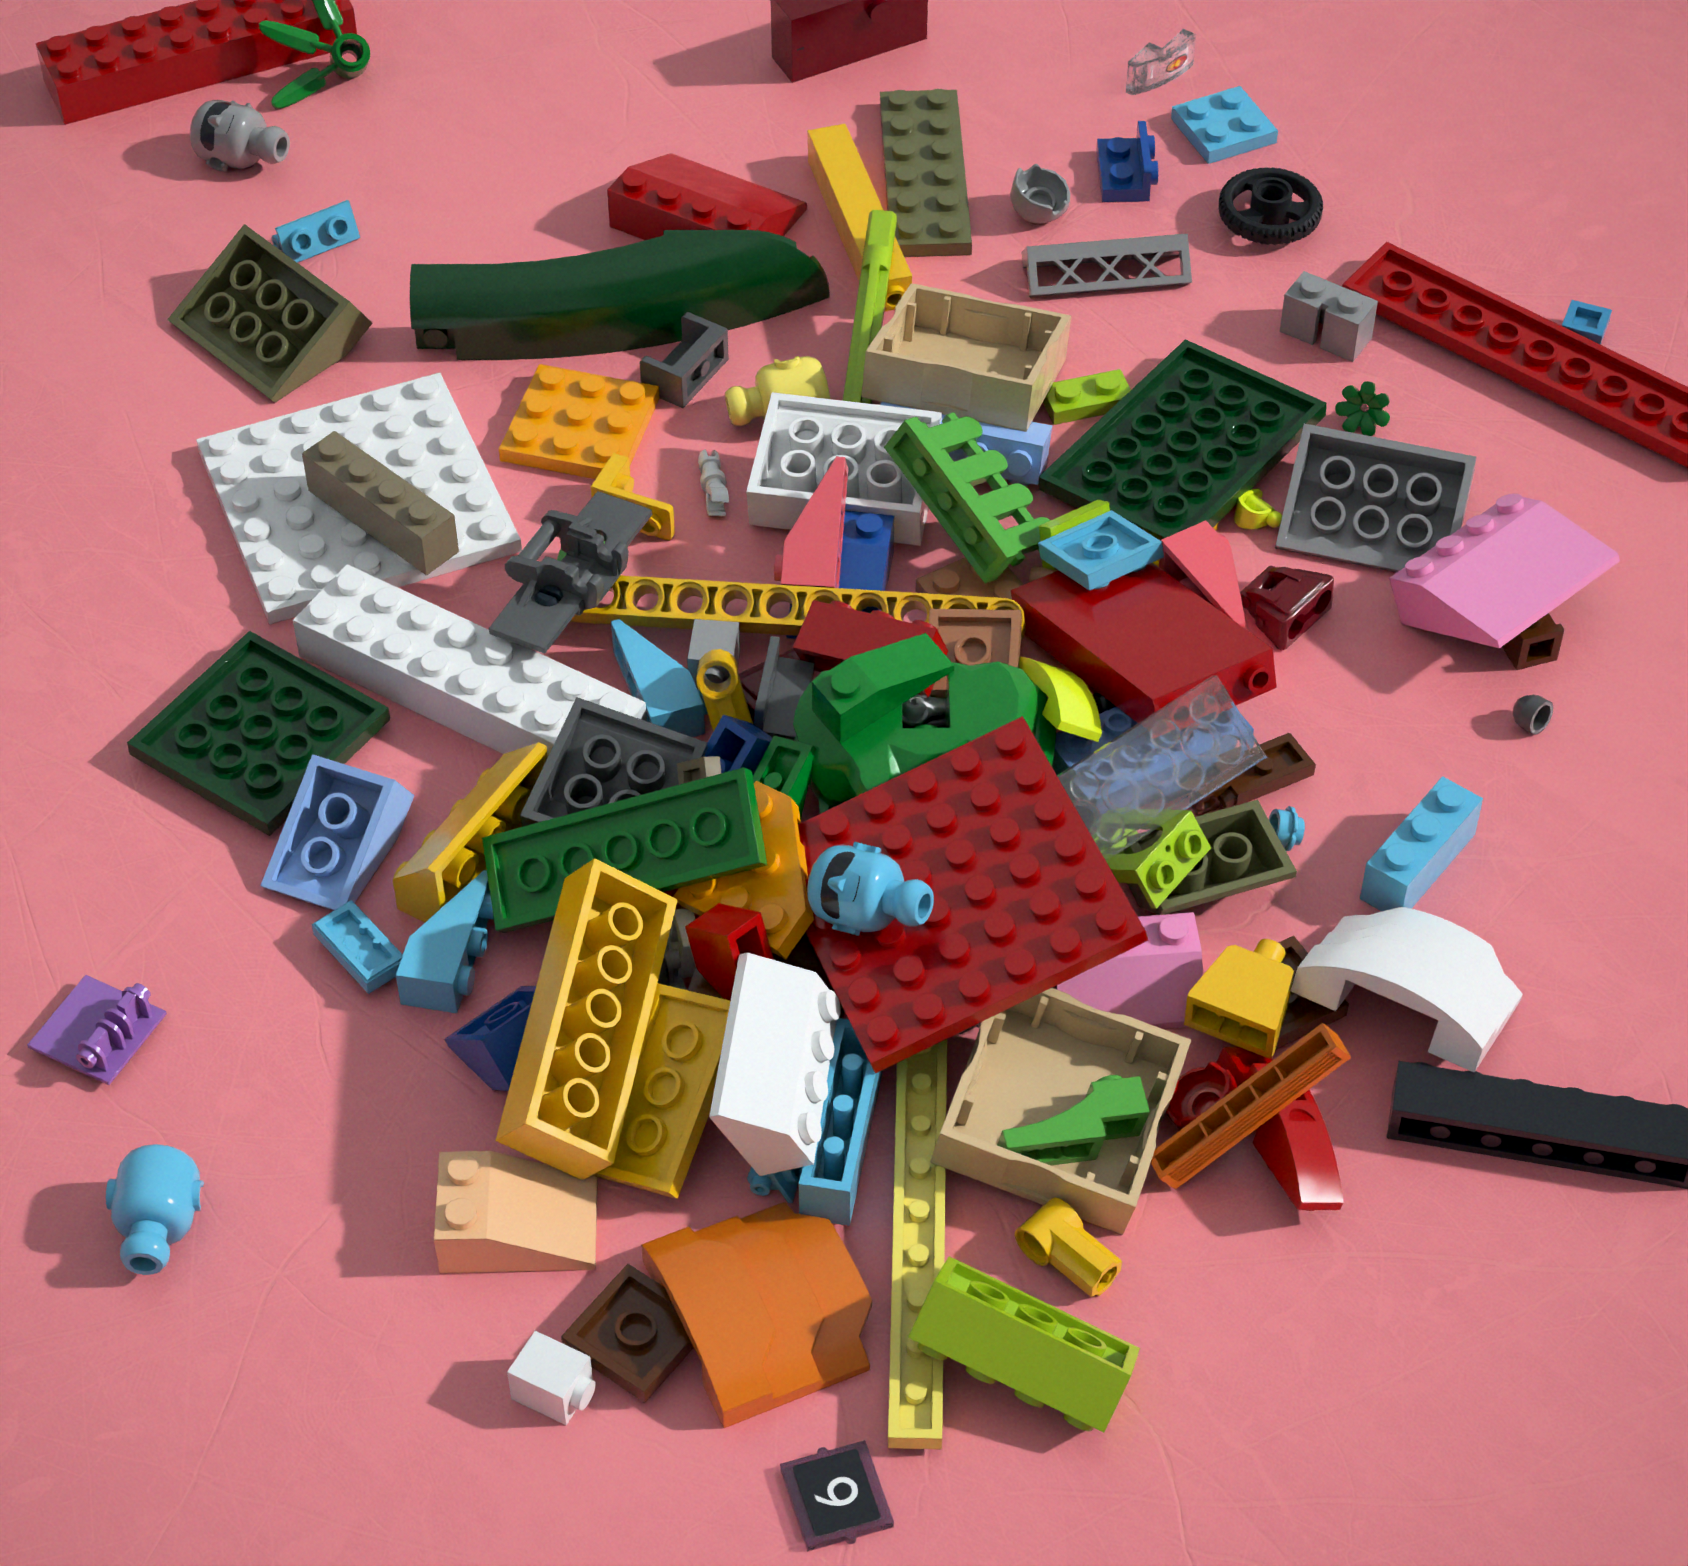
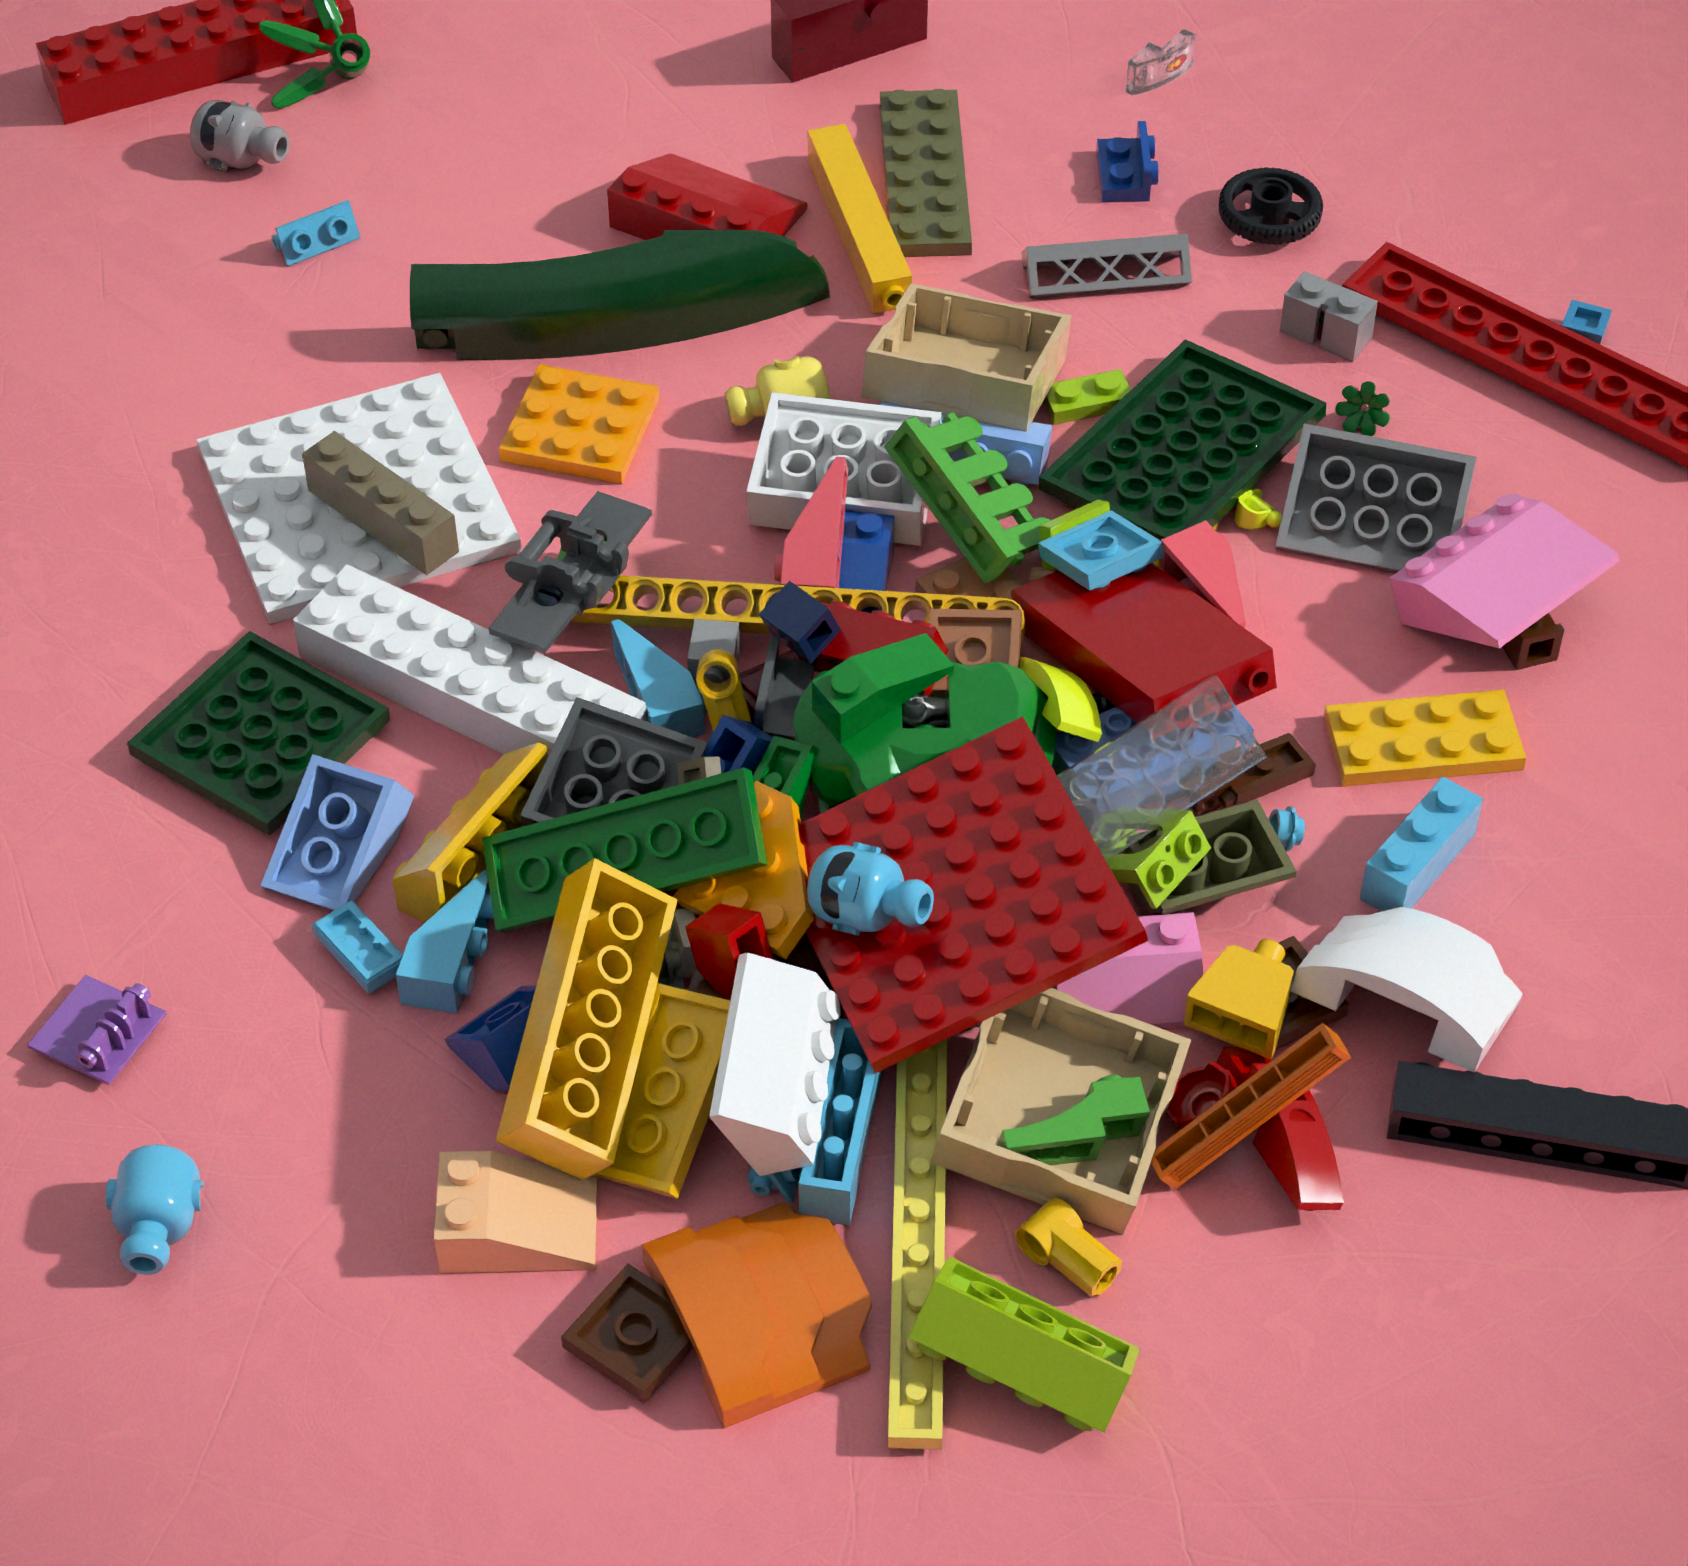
(268, 316): olive slope -> none
(551, 1378): white brick -> none
(617, 482): yellow bracket -> none
(690, 363): dark grey panel -> none
(713, 483): white piece -> none
(799, 621): none -> dark blue brick
(836, 1495): piece -> none
(870, 298): lime piece -> none
(1039, 194): light grey hair -> none
(1224, 124): medium azure plate -> none
(1291, 605): dark red piece -> none
(1424, 737): none -> yellow plate
(1533, 713): dark grey hinge -> none

